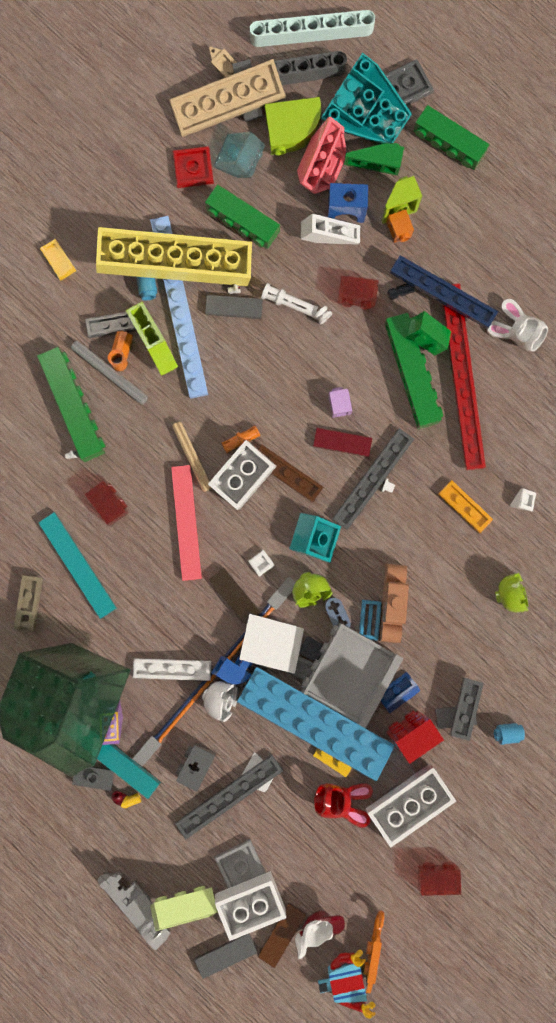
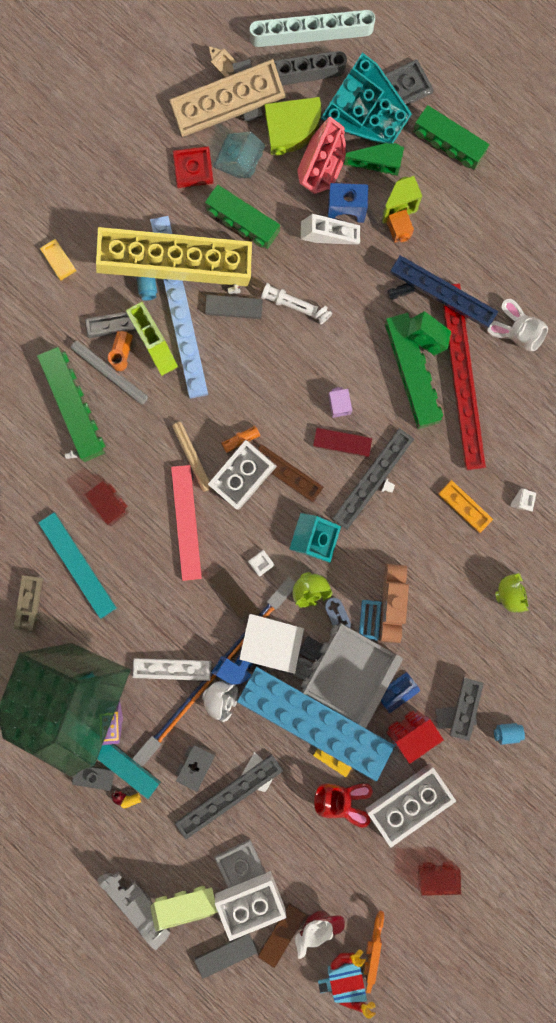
(358, 292): clear red brick -> none

